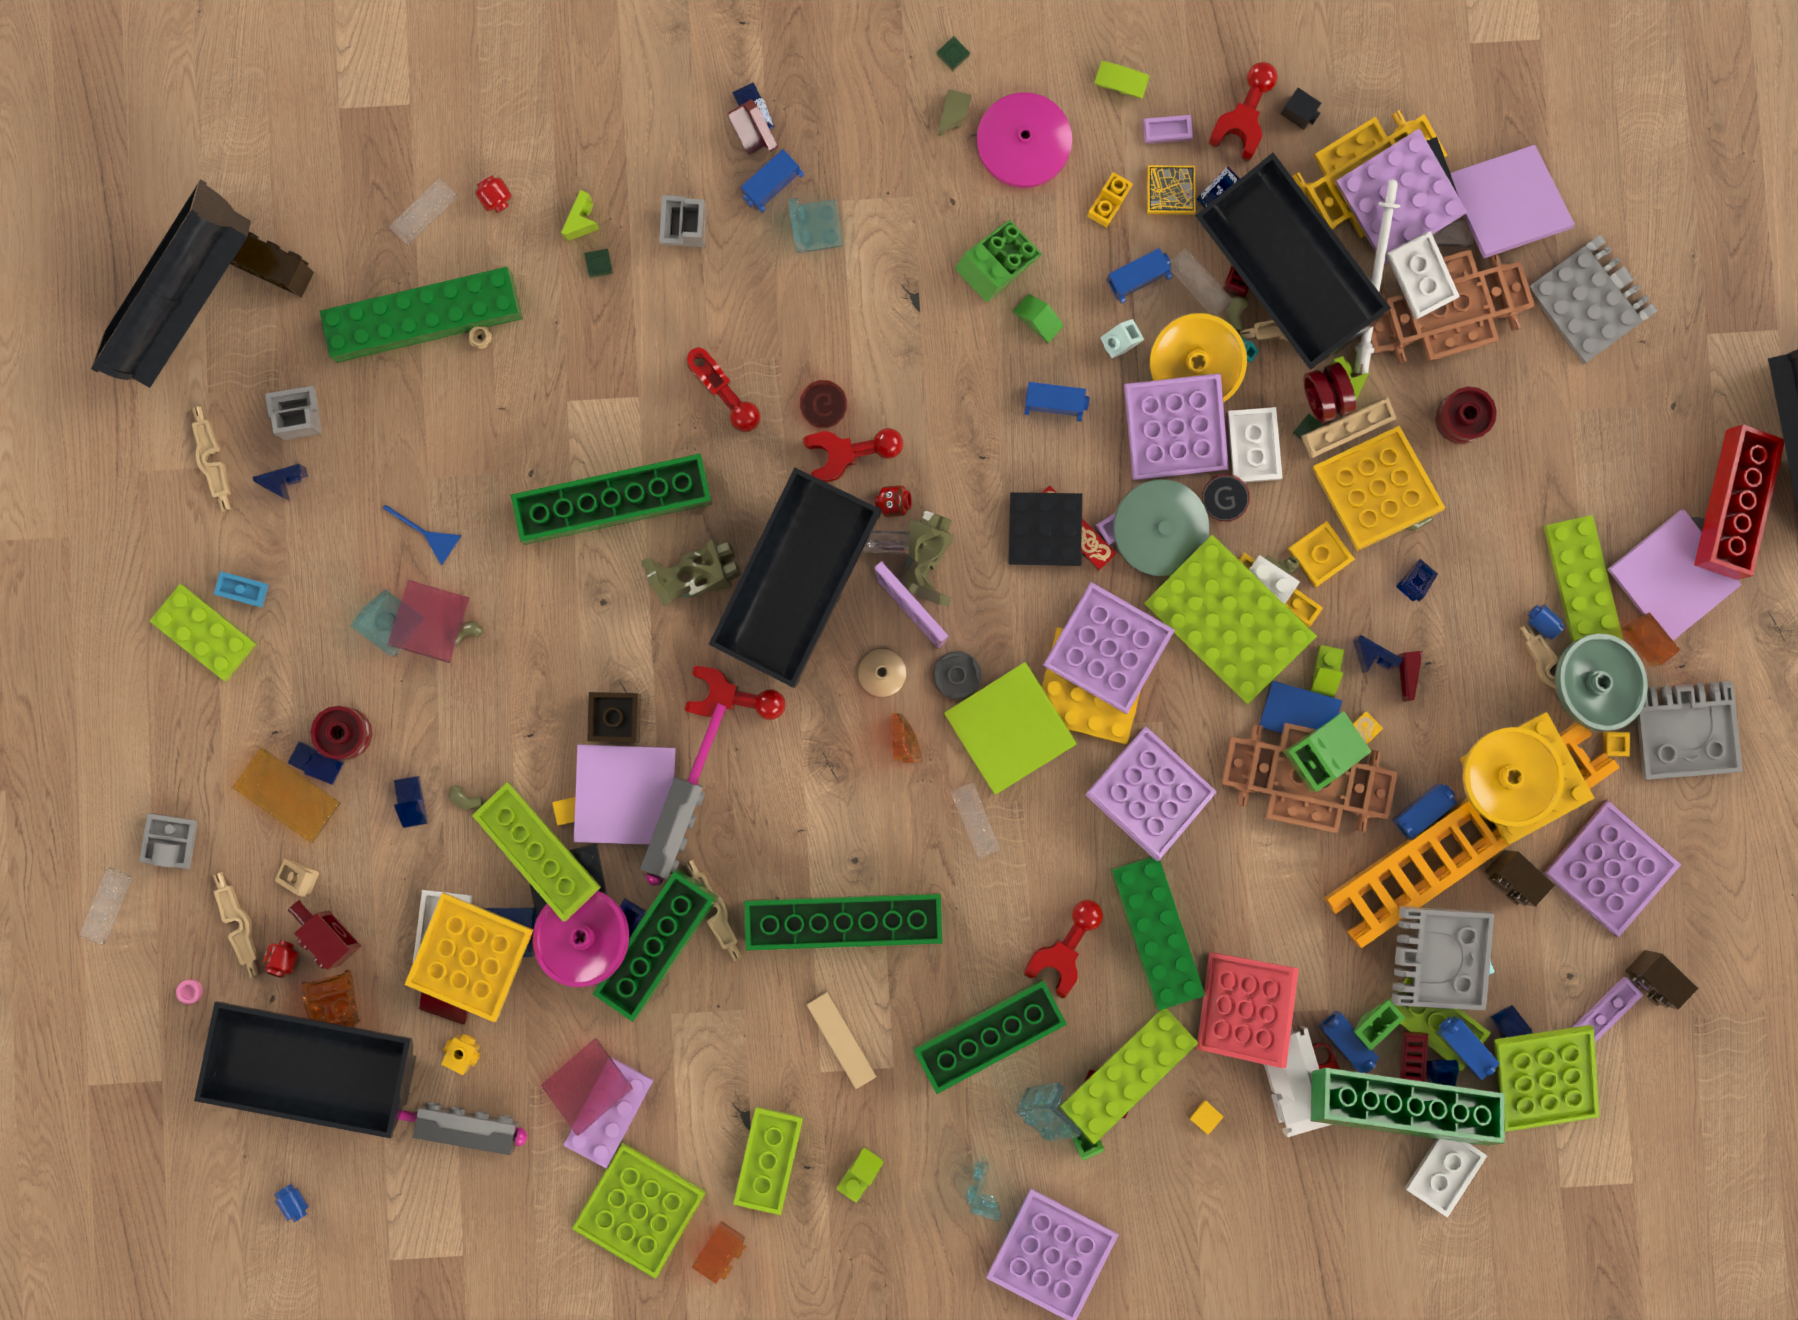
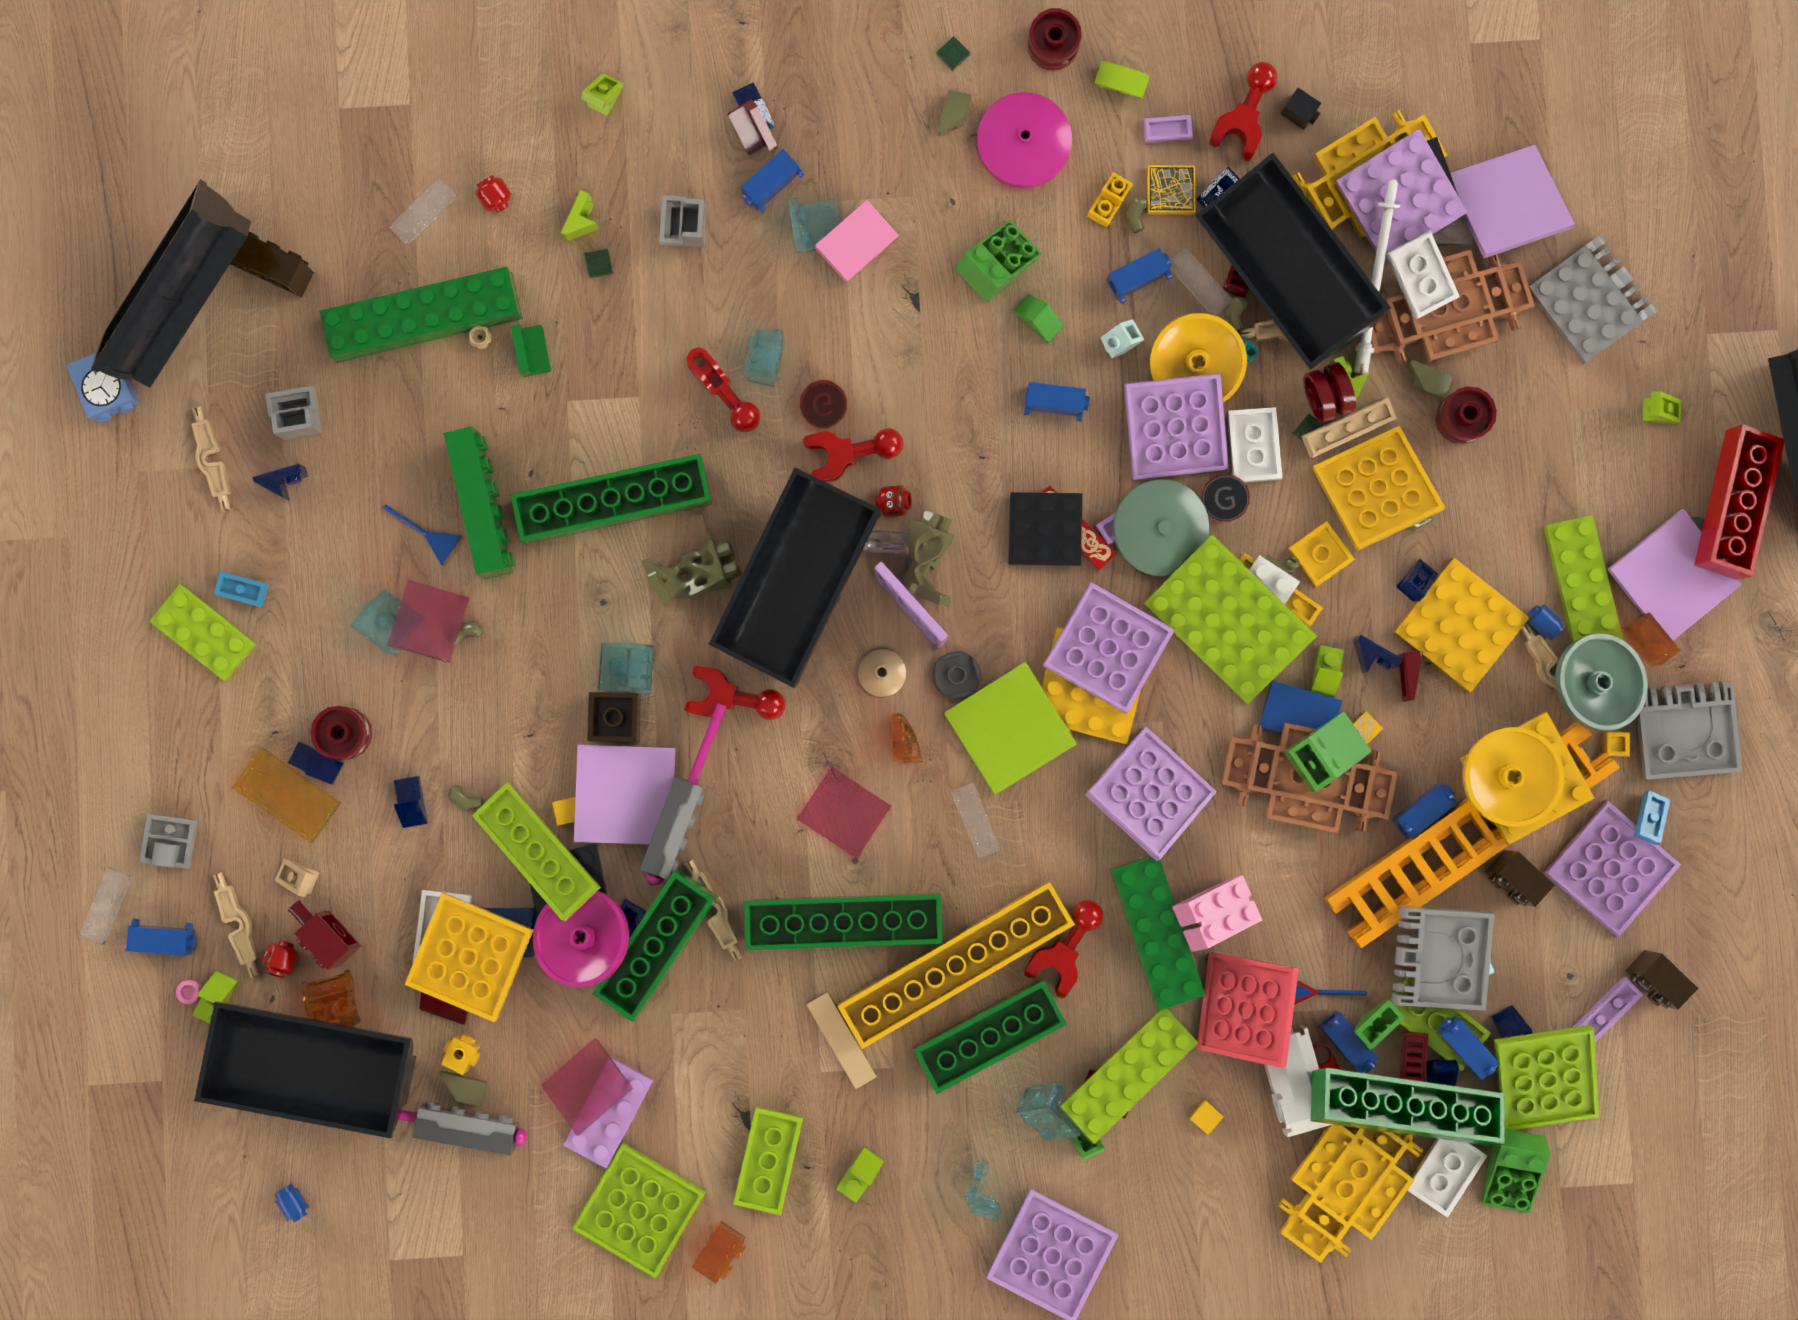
(100, 393): none -> medium blue brick
(161, 939): none -> blue brick
(217, 988): none -> lime slope
(464, 1089): none -> olive slope
(478, 503): none -> green brick
(531, 350): none -> green panel
(602, 93): none -> lime slope
(626, 668): none -> clear light blue slope
(765, 357): none -> clear light blue slope
(844, 812): none -> clear pink piece
(856, 241): none -> bright pink tile
(955, 964): none -> yellow brick
(1056, 25): none -> dark red wheel
(1134, 211): none -> olive arm
(1219, 911): none -> bright pink piece
(1304, 992): none -> piece
(1347, 1184): none -> yellow piece
(1430, 379): none -> olive slope
(1461, 625): none -> yellow plate
(1515, 1171): none -> bright green slope
(1652, 818): none -> dark azure plate
(1662, 408): none -> lime slope

